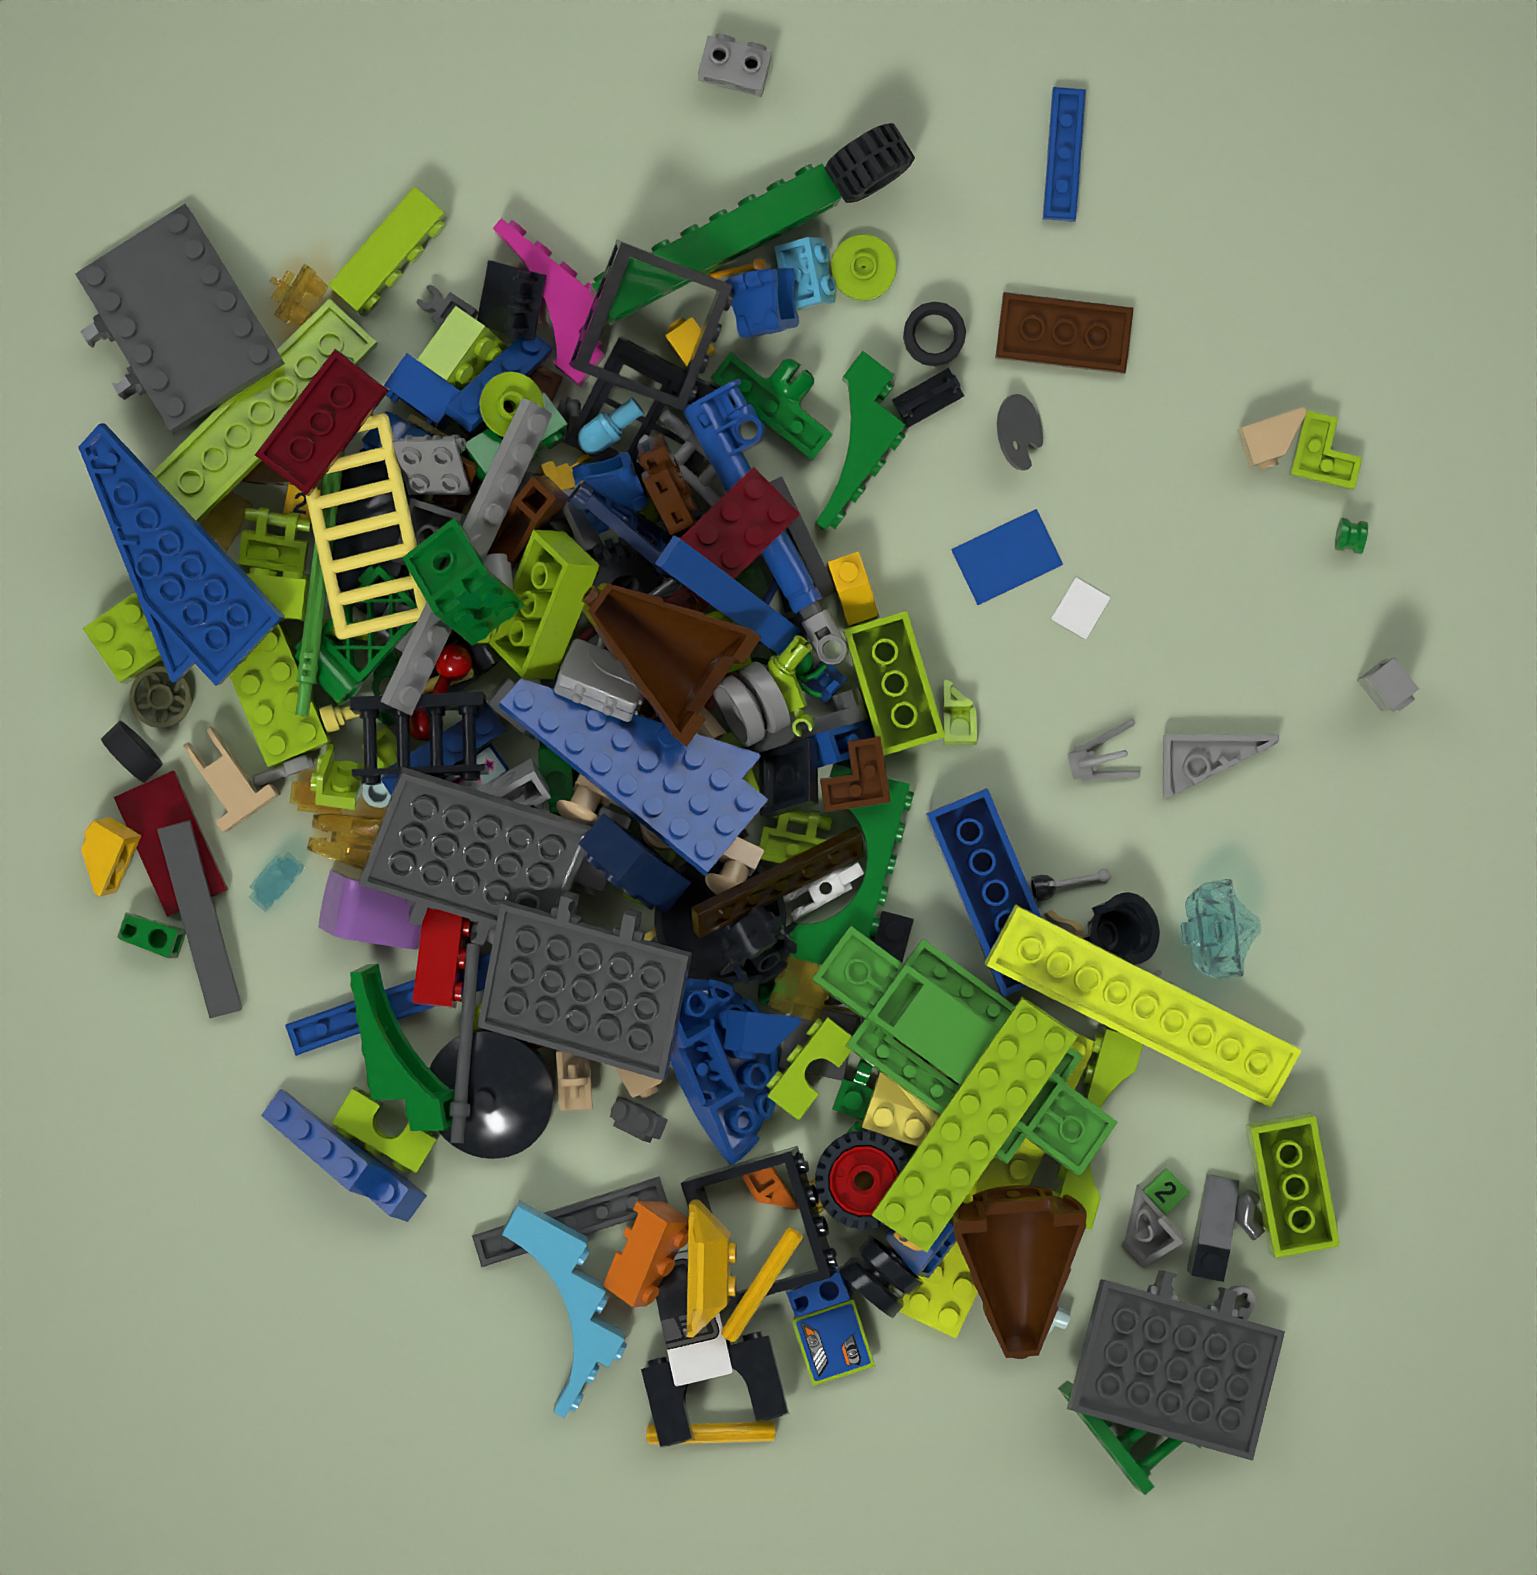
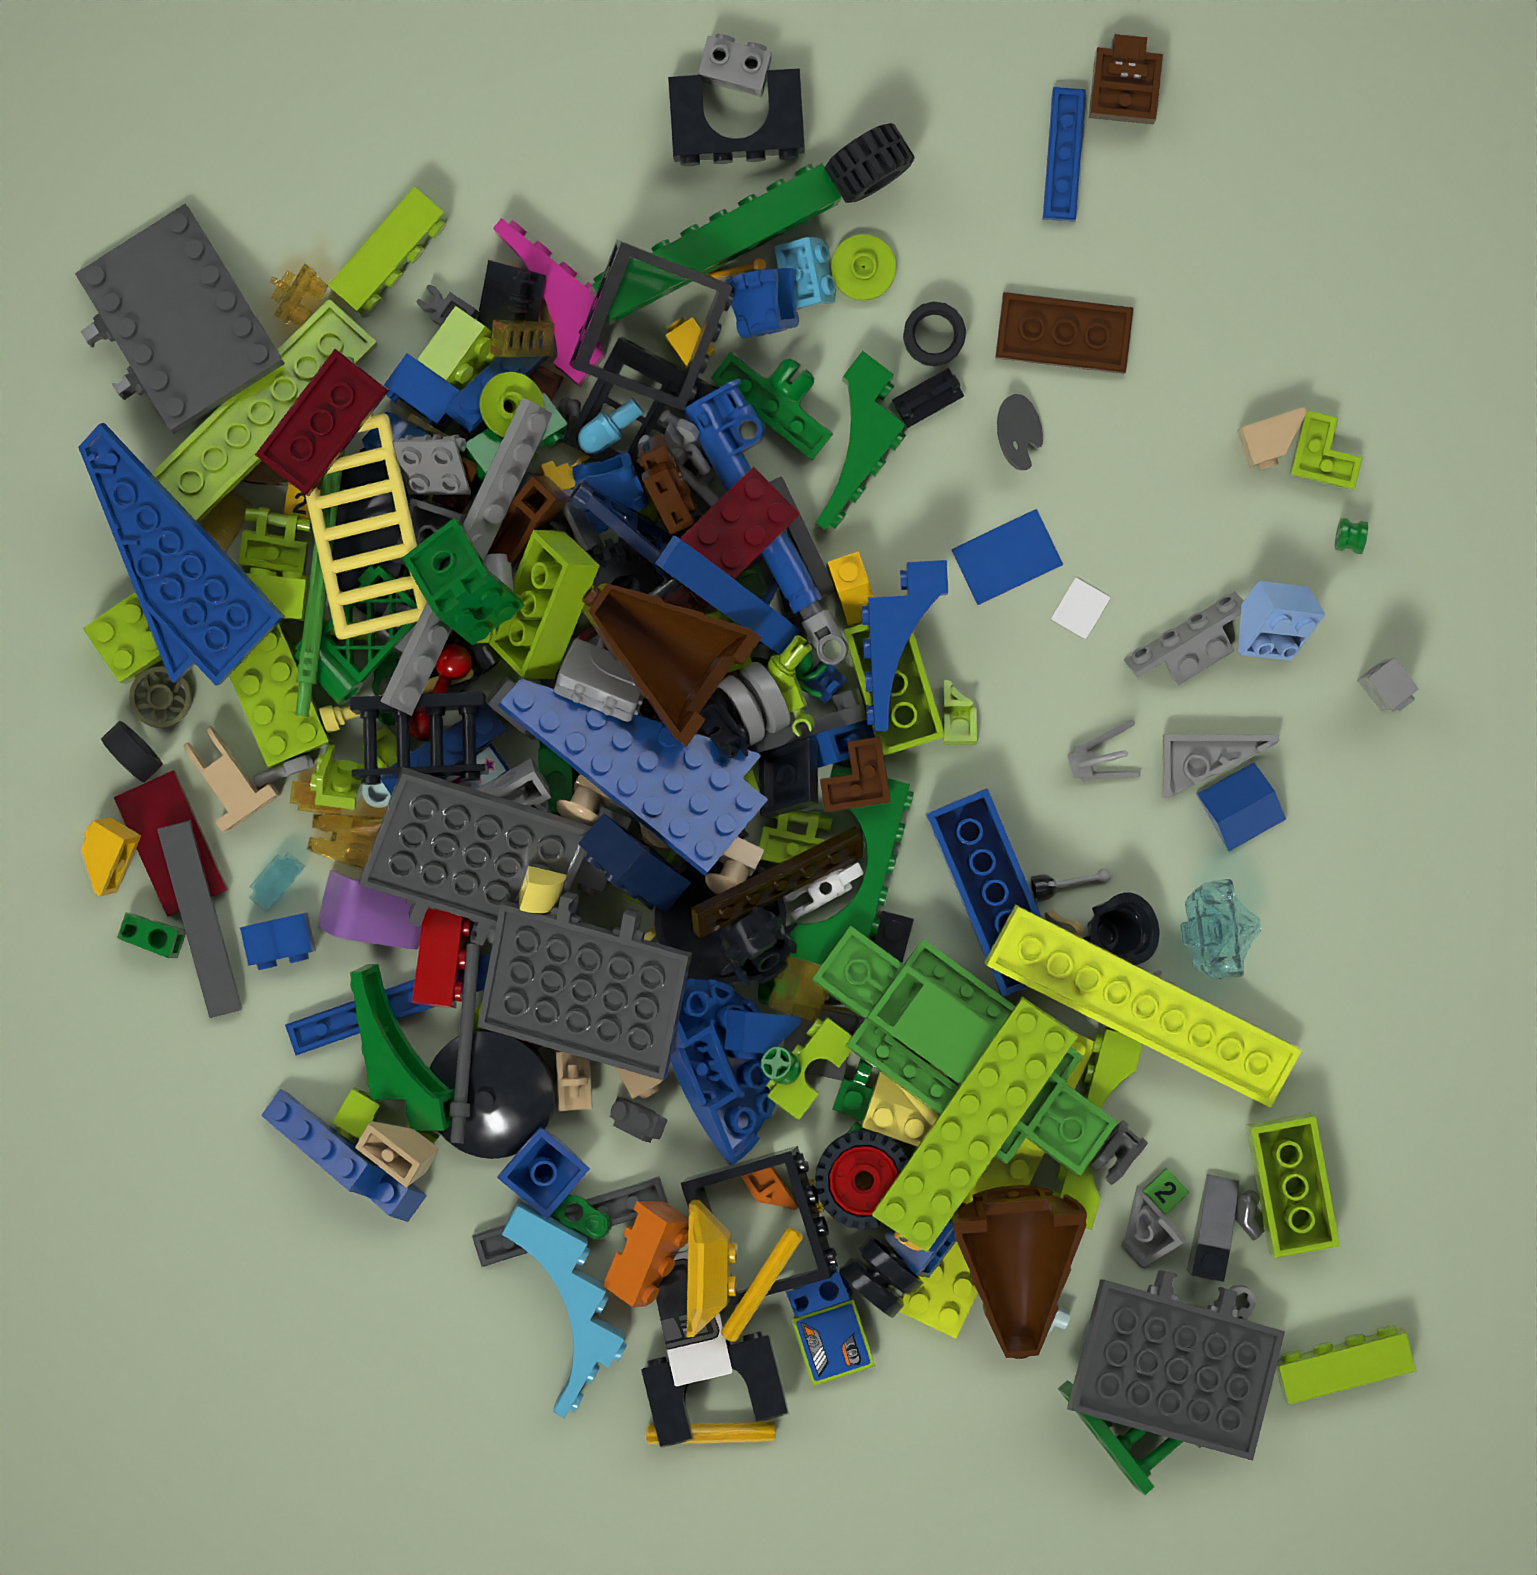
(278, 940): none -> blue brick
(397, 1151): none -> tan slope
(501, 338): none -> clear yellow slope
(540, 890): none -> light yellow brick
(543, 1172): none -> blue slope
(593, 1222): none -> green piece
(686, 443): none -> light grey bar
(730, 736): none -> black hinge
(775, 1060): none -> green wheel
(779, 135): none -> black arch
(890, 626): none -> blue arch
(1123, 1146): none -> dark grey piece
(1126, 81): none -> reddish brown piece
(1192, 644): none -> light grey bracket
(1242, 806): none -> blue slope
(1277, 620): none -> light blue slope
(1345, 1365): none -> lime brick

